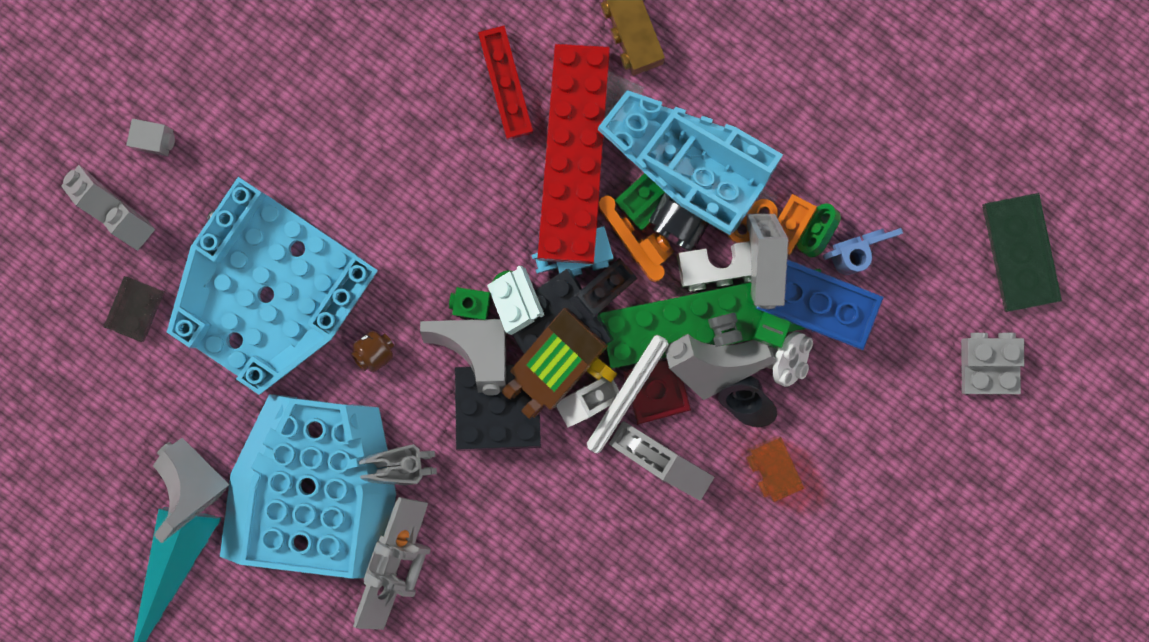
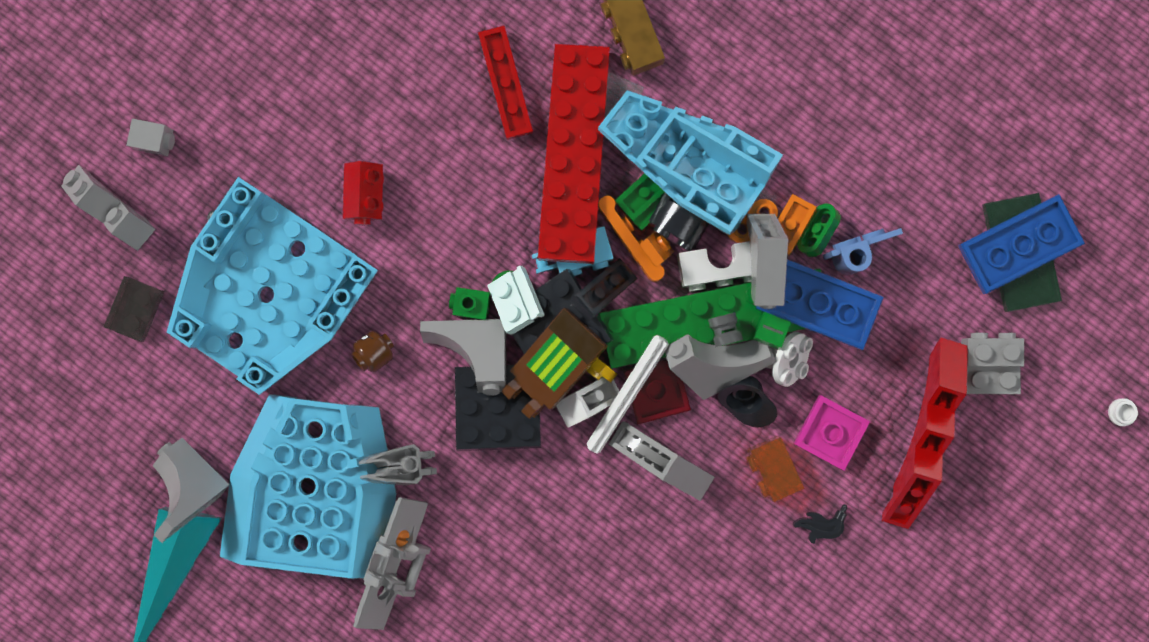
(363, 192): none -> red brick
(822, 527): none -> black piece
(831, 432): none -> dark pink plate
(933, 434): none -> red arch
(1021, 244): none -> blue tile
(1122, 412): none -> white plate

